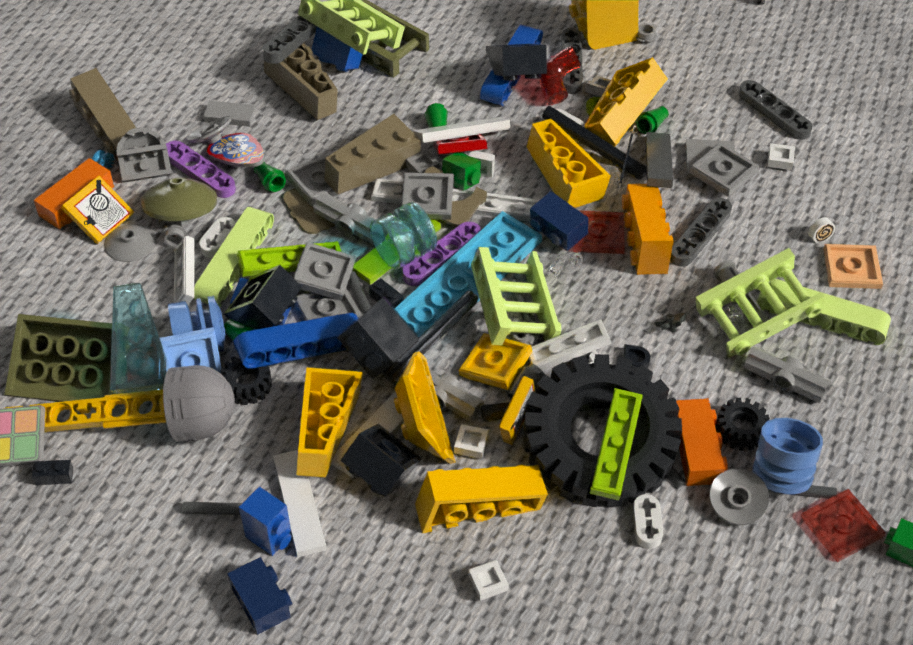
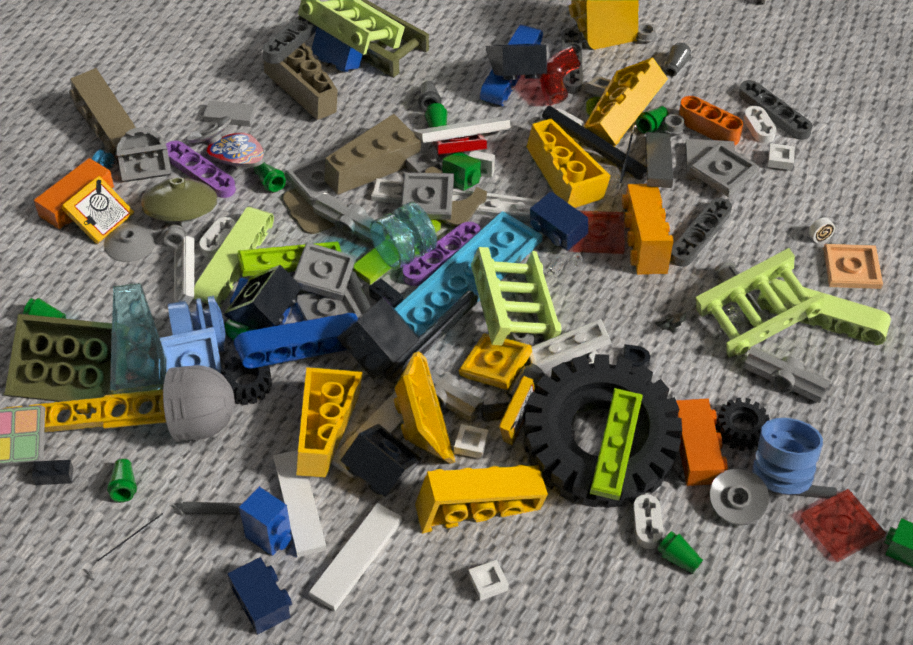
(41, 308): none -> green cone
(122, 481): none -> green cone
(128, 538): none -> black piece
(355, 557): none -> white tile
(428, 95): none -> dark grey cone
(673, 124): none -> light grey plate
(677, 58): none -> dark grey cone
(678, 551): none -> green cone
(710, 120): none -> orange beam
(763, 123): none -> white beam

